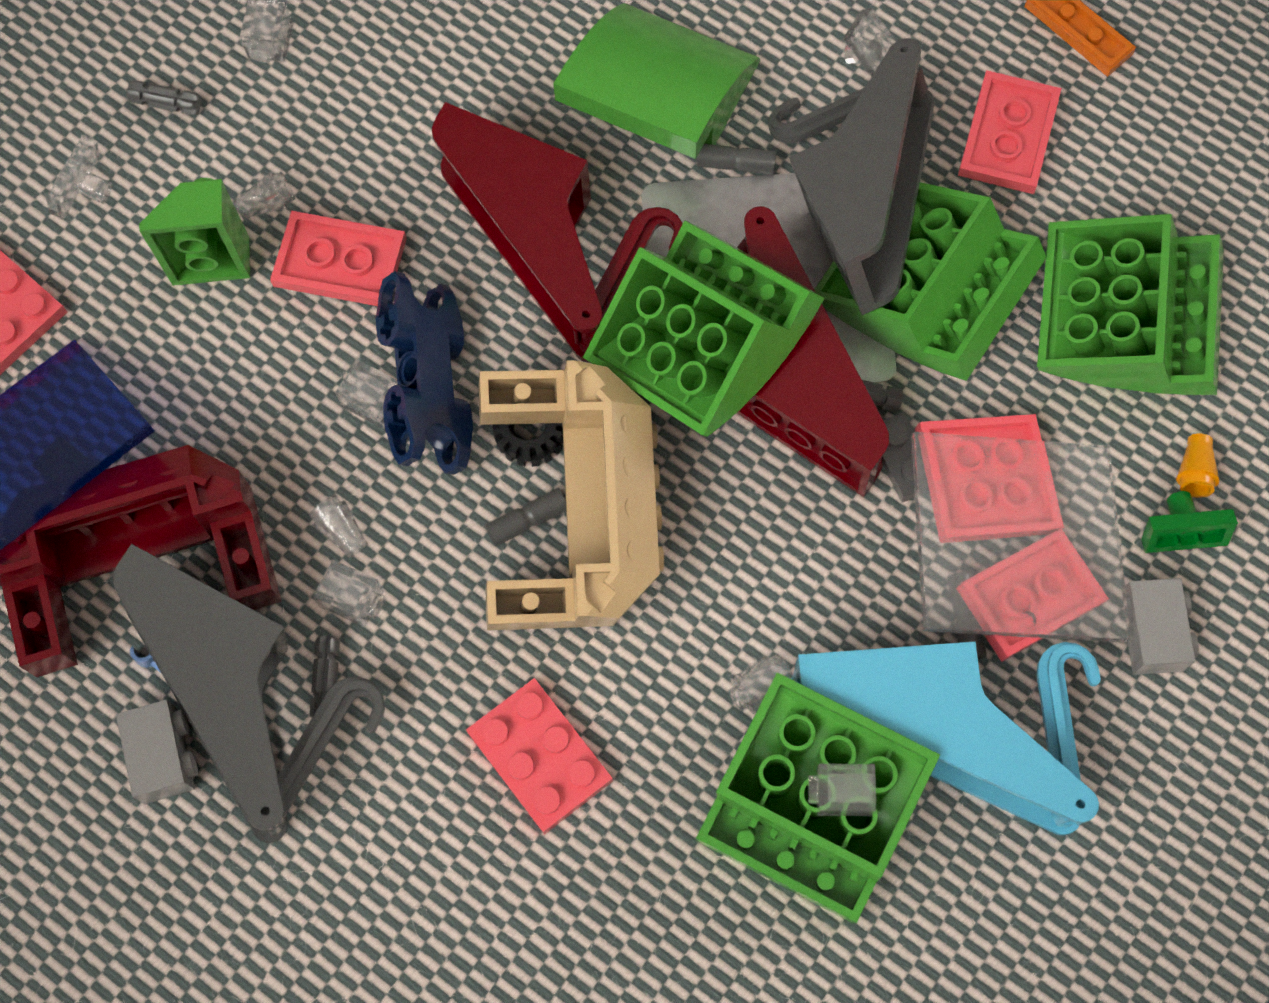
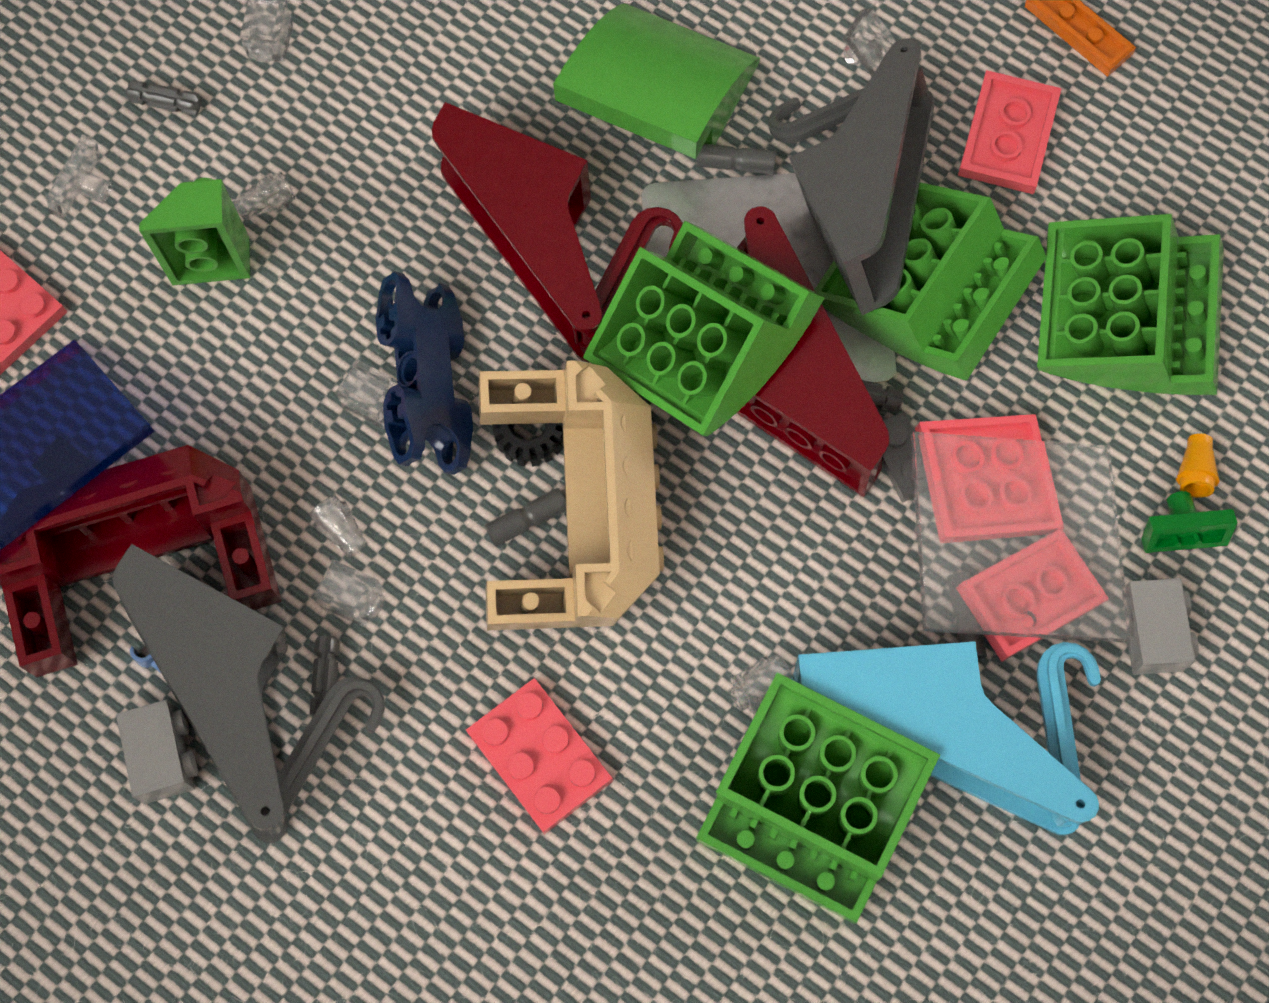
(336, 257): coral plate -> none
(843, 790): clear brick -> none

